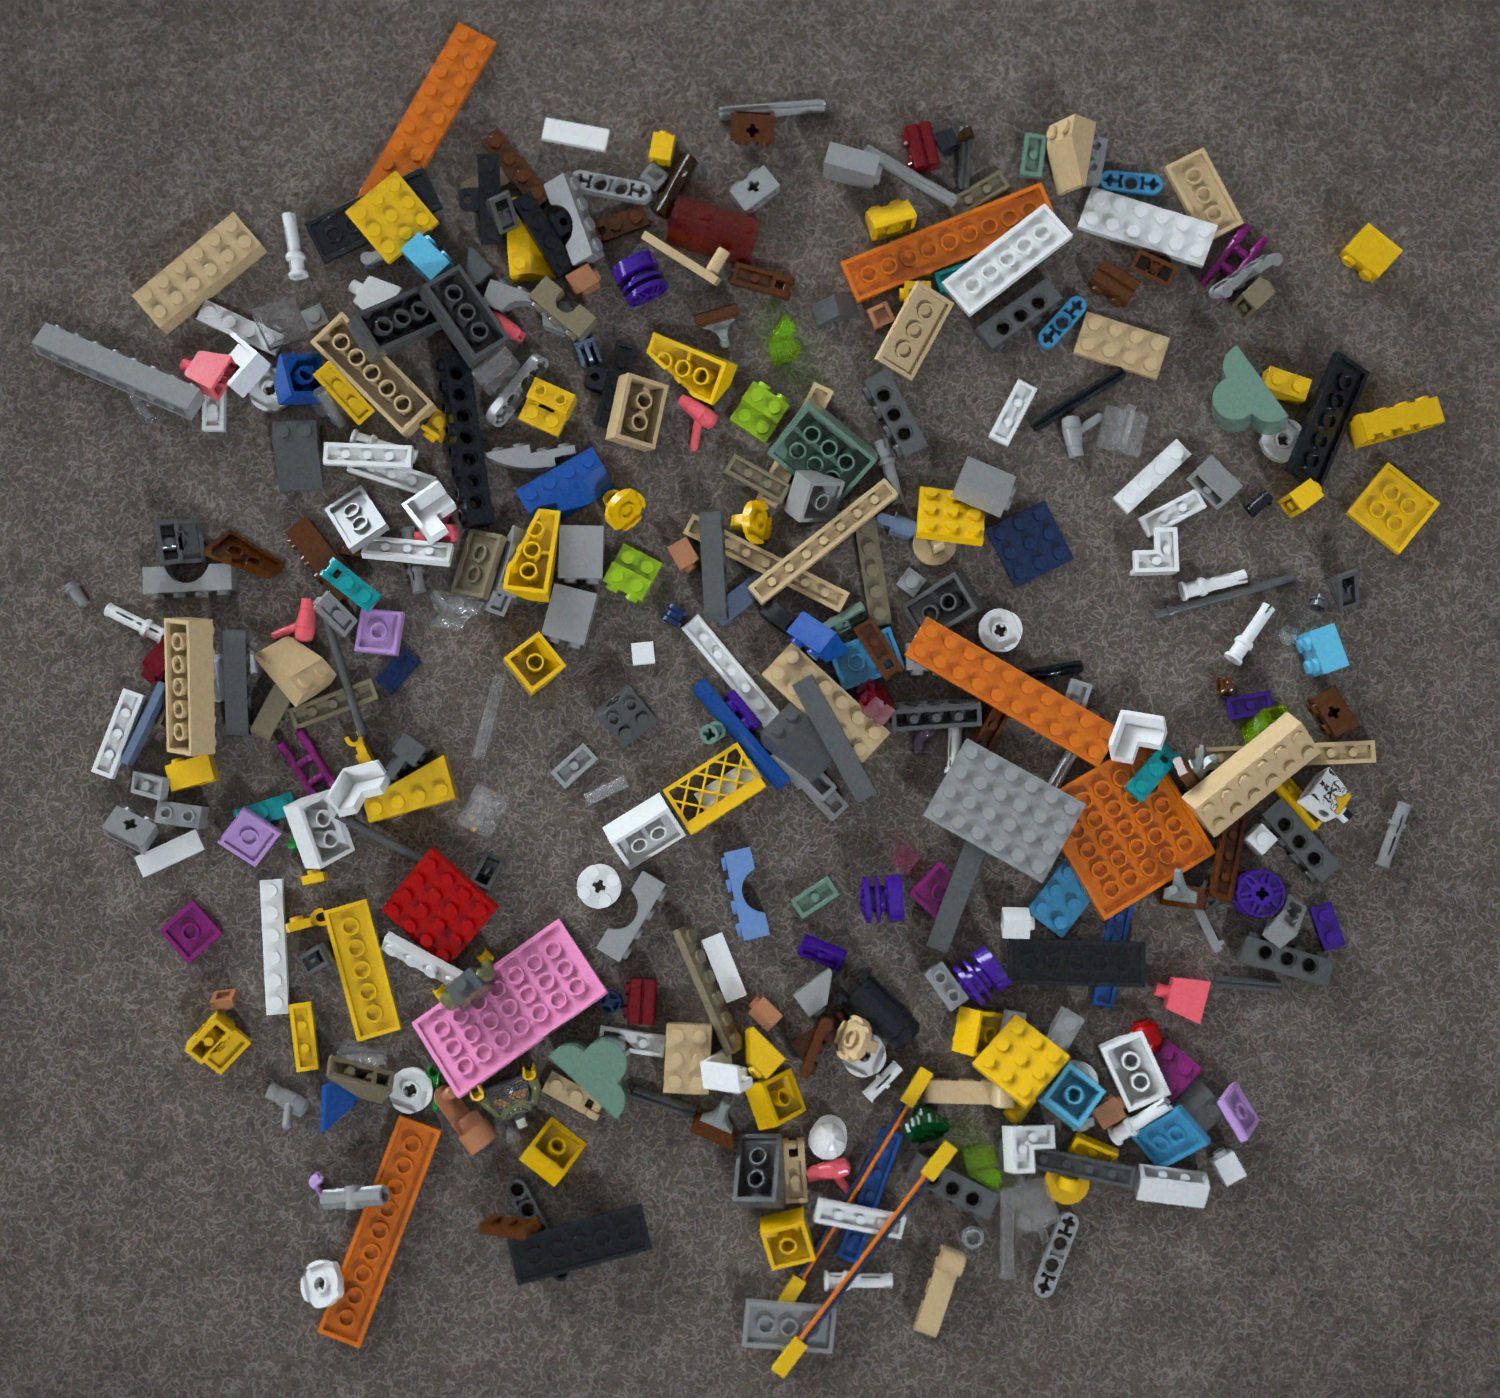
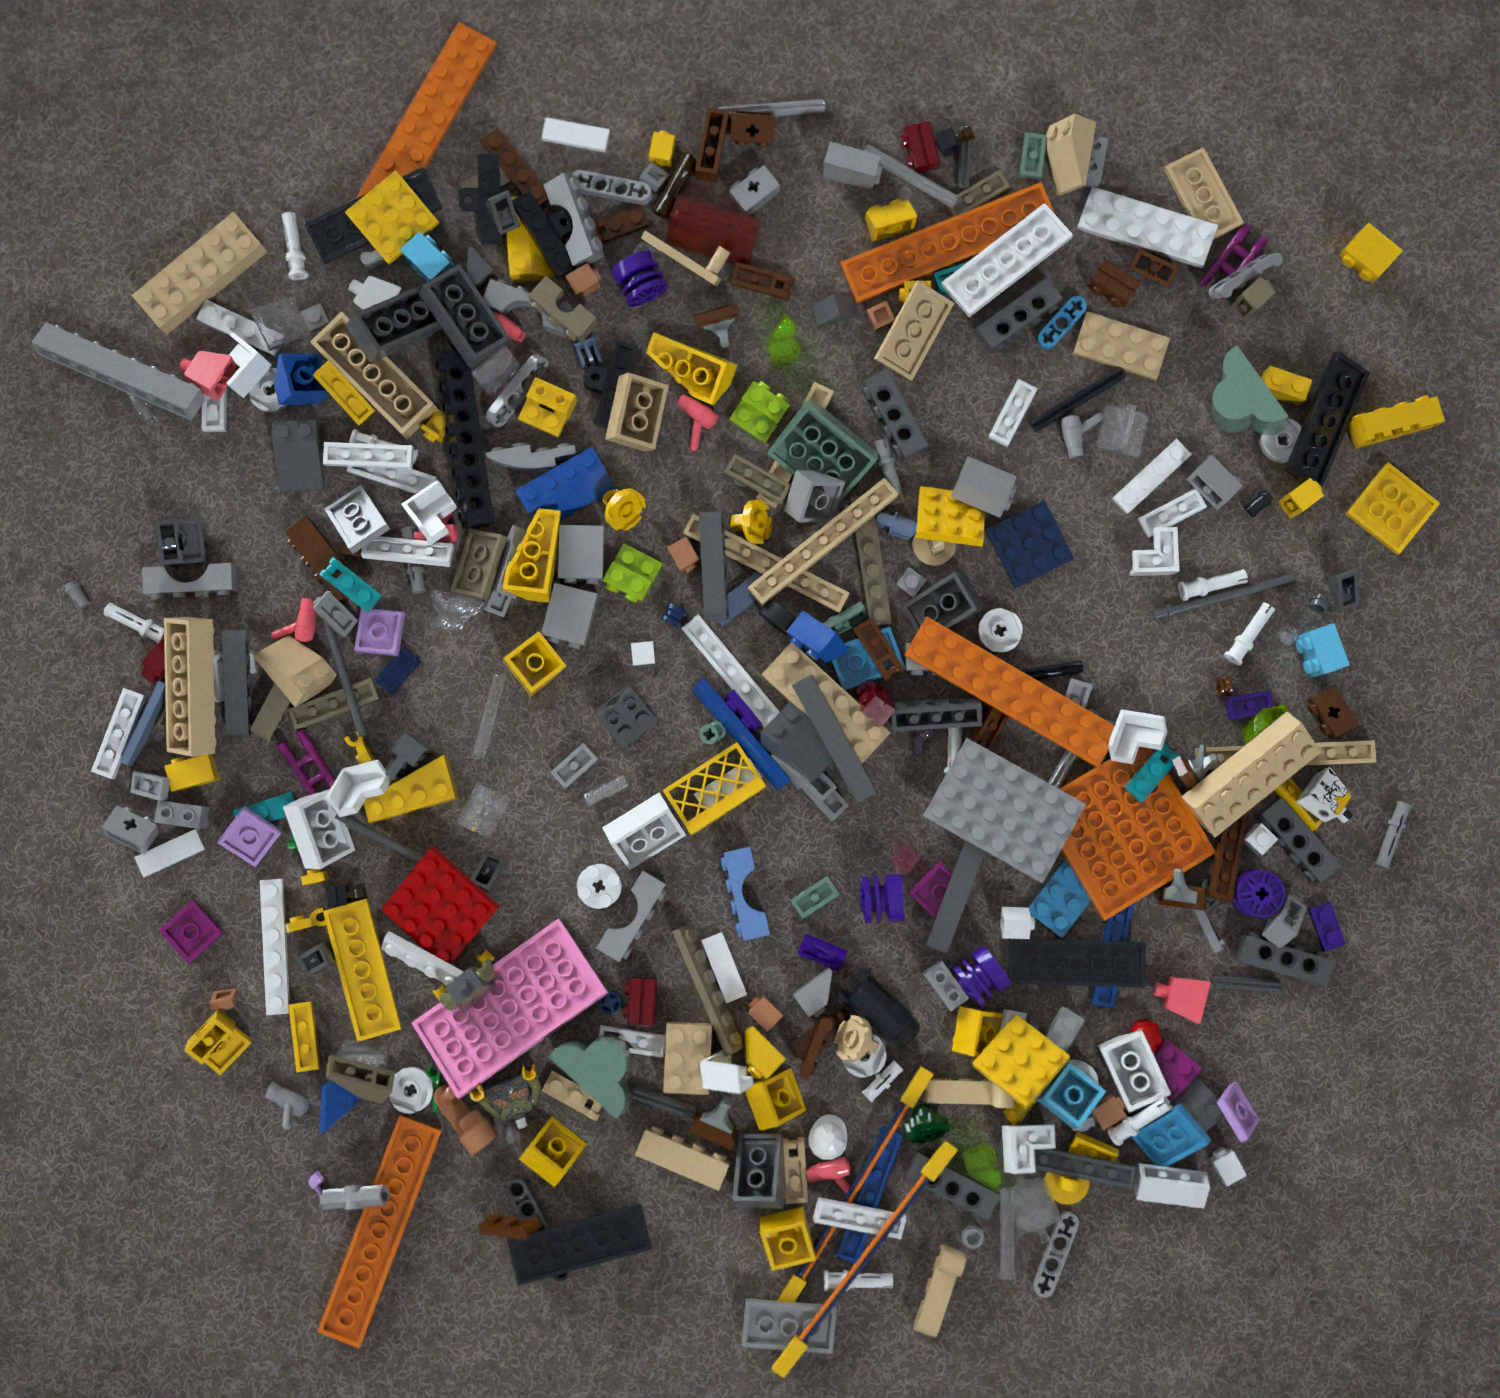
(243, 554): reddish brown wing -> none
(329, 407): clear pin -> none
(333, 1279): white plate -> none
(340, 894): none -> black piece
(682, 1158): none -> tan brick
(712, 145): none -> reddish brown brick
(1137, 177): dark azure beam -> none

